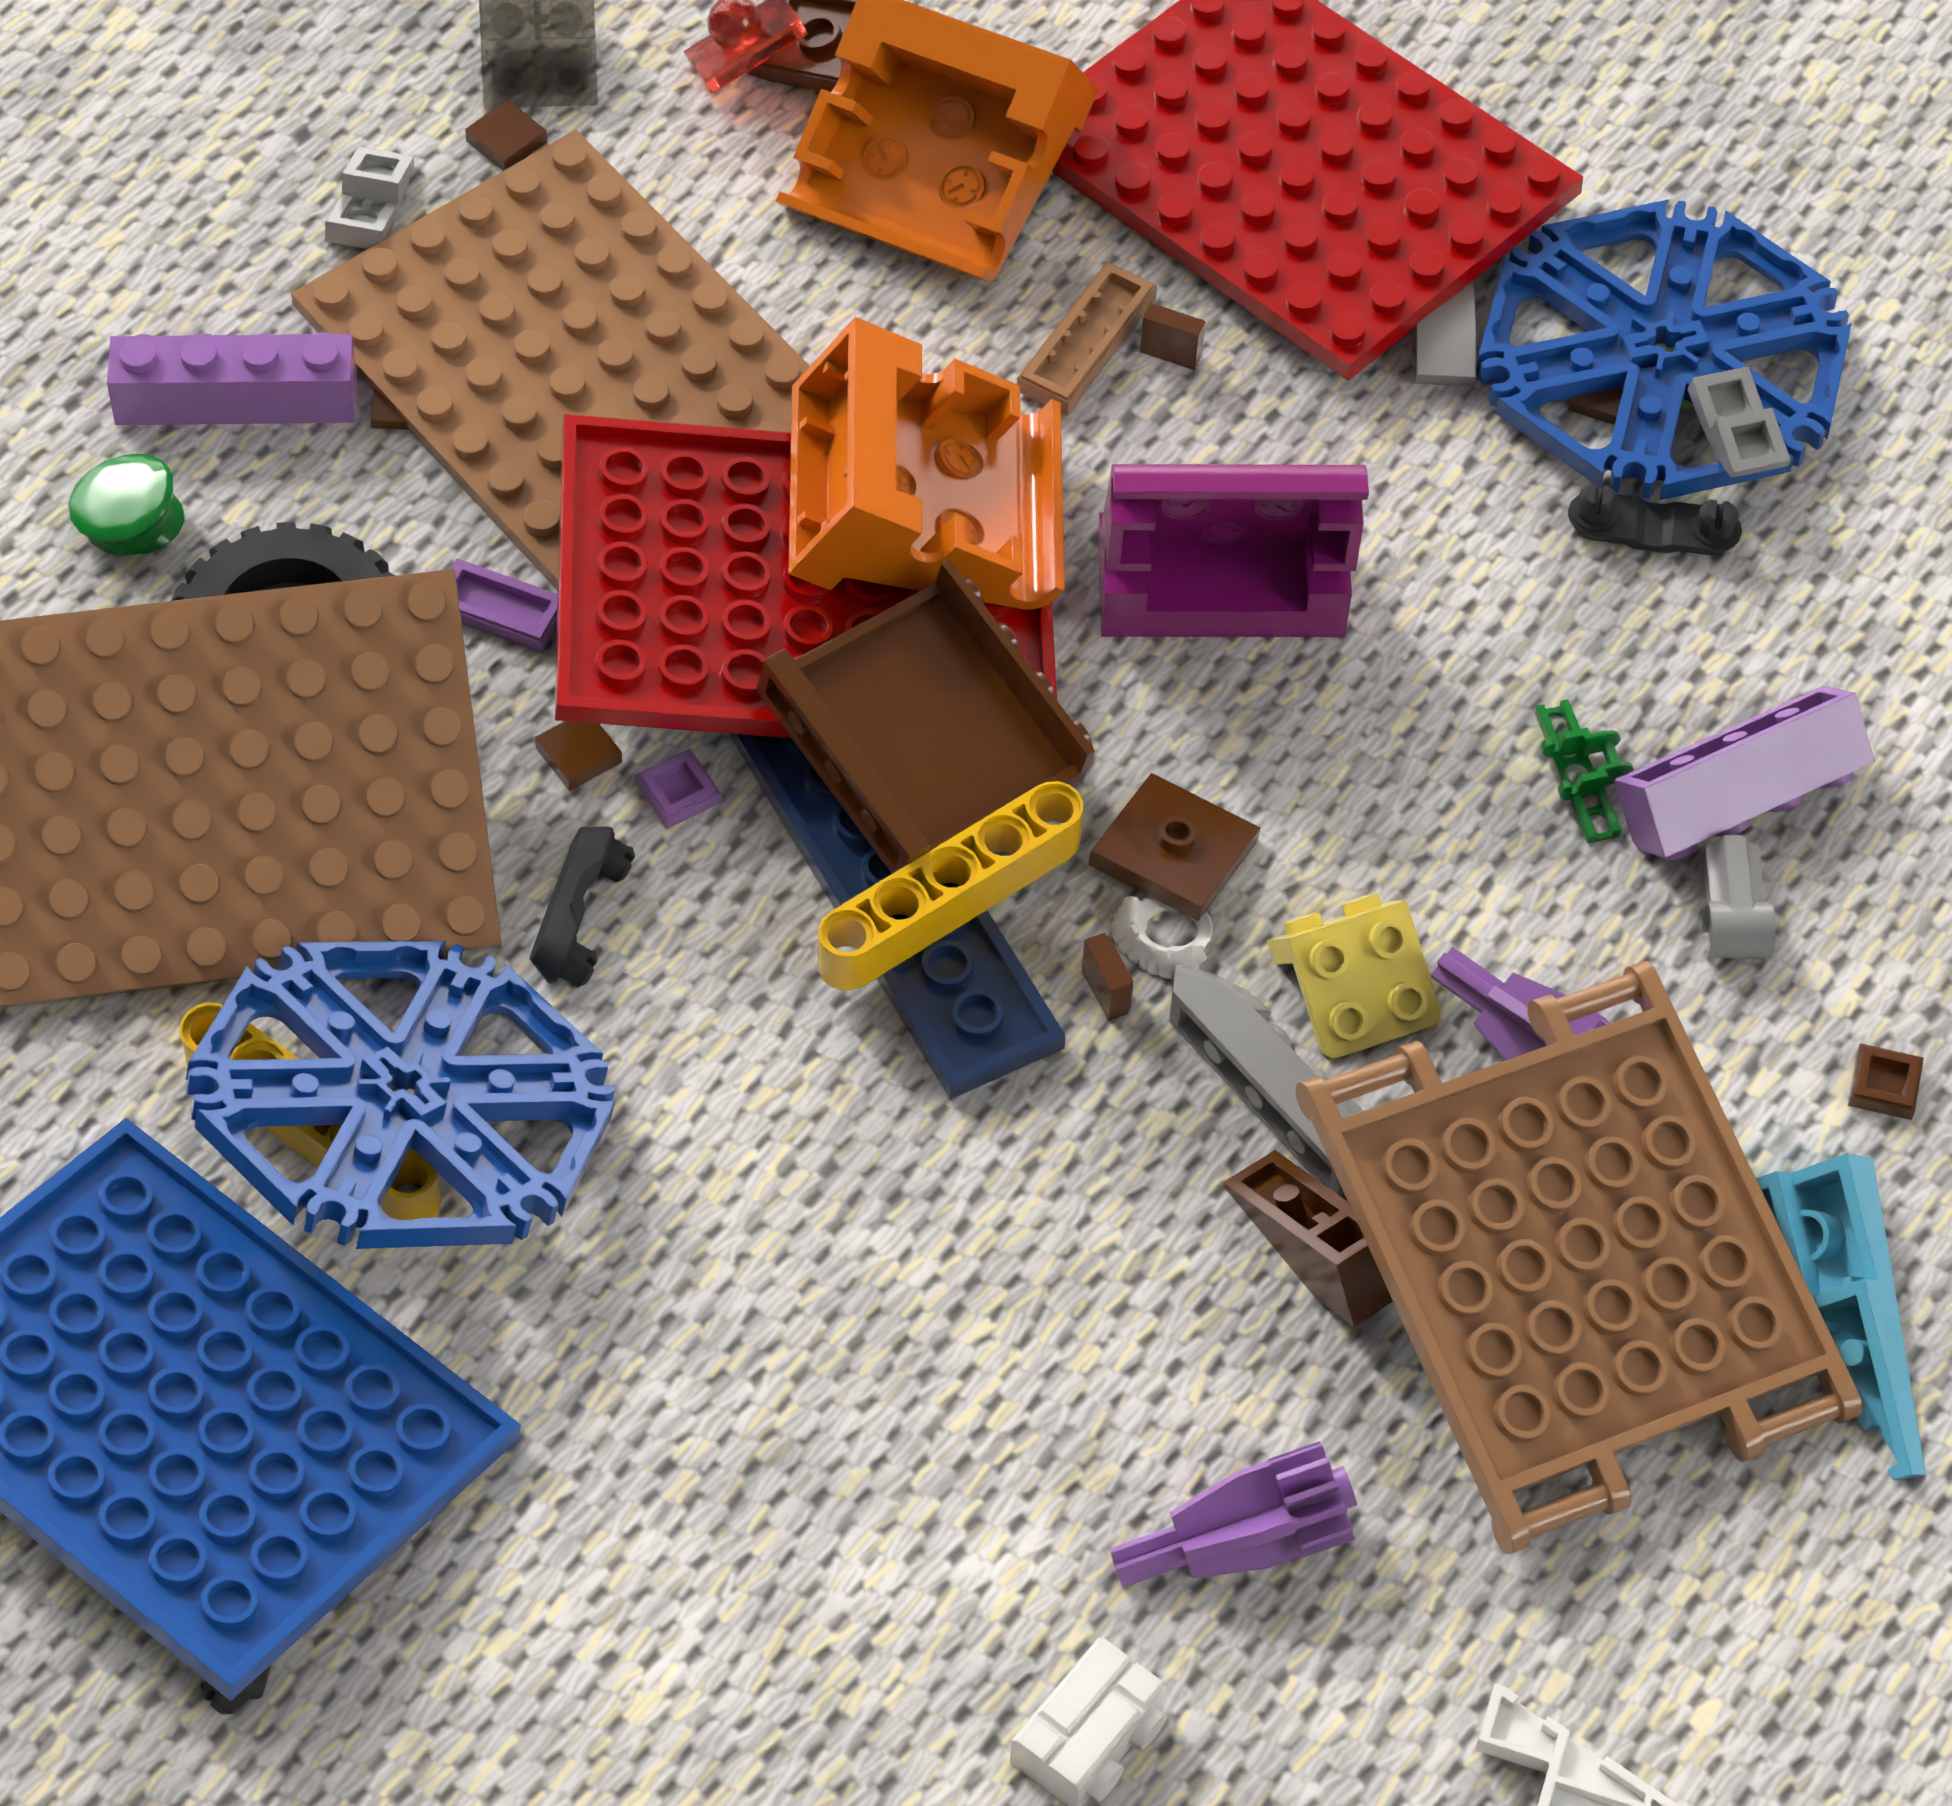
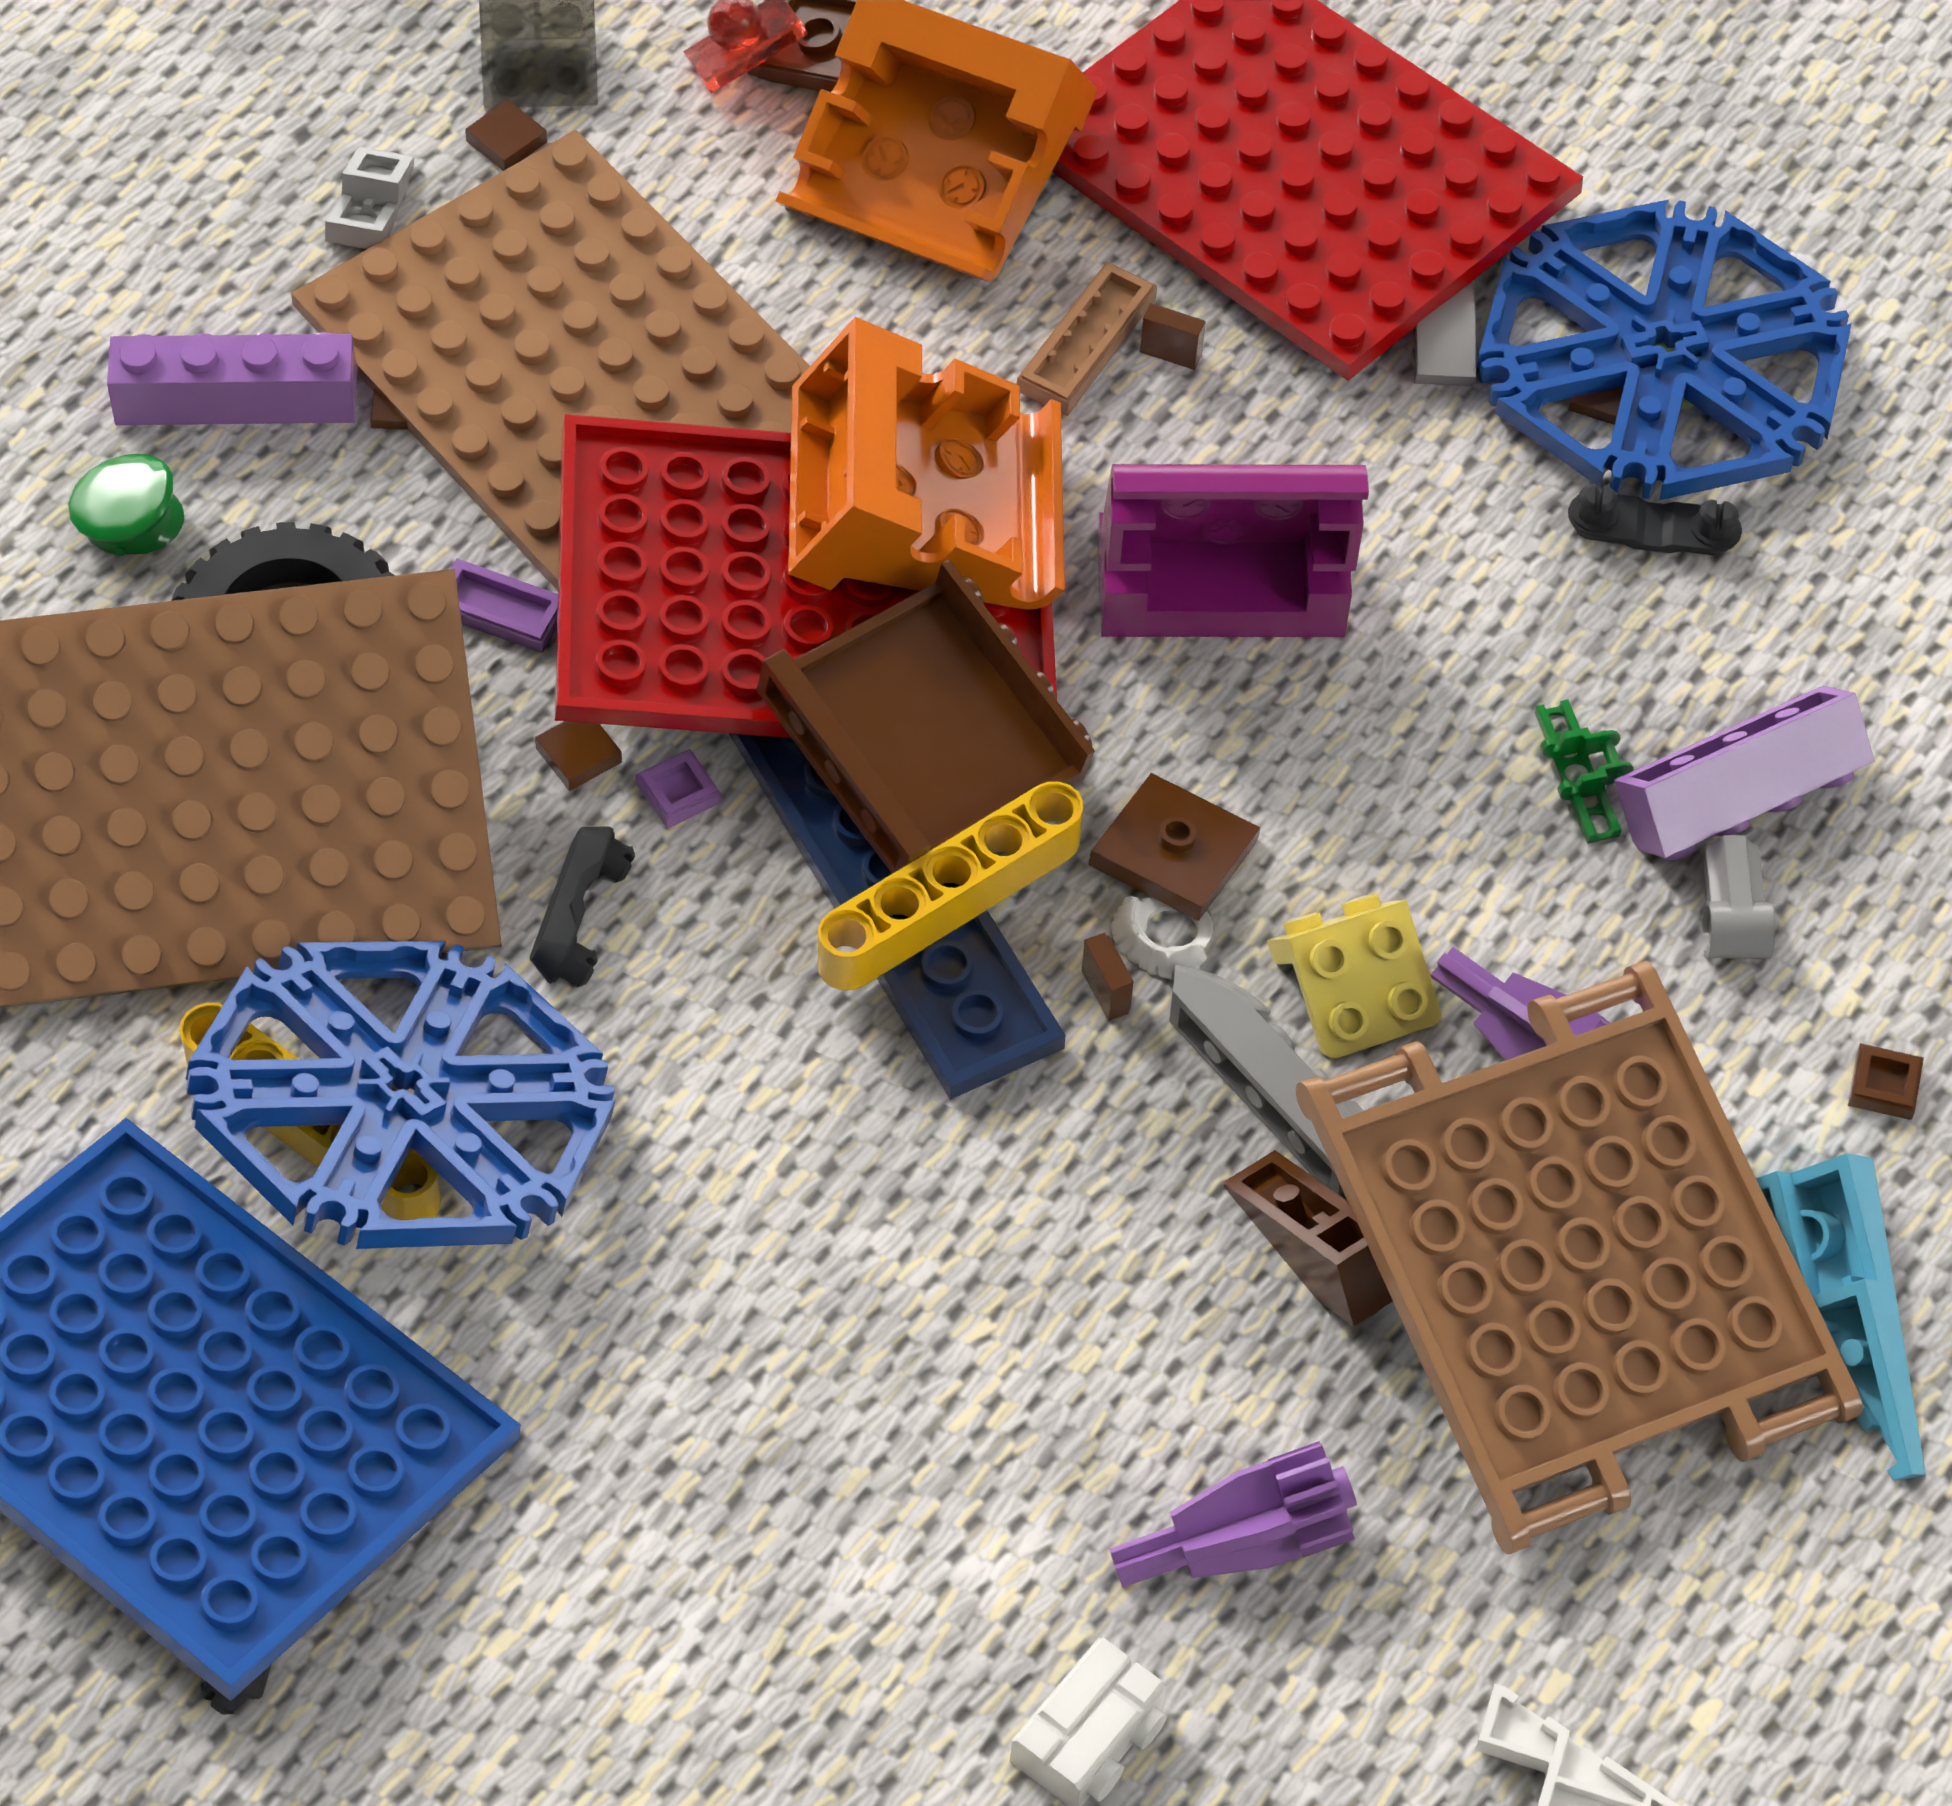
(1736, 424): light grey slope -> none

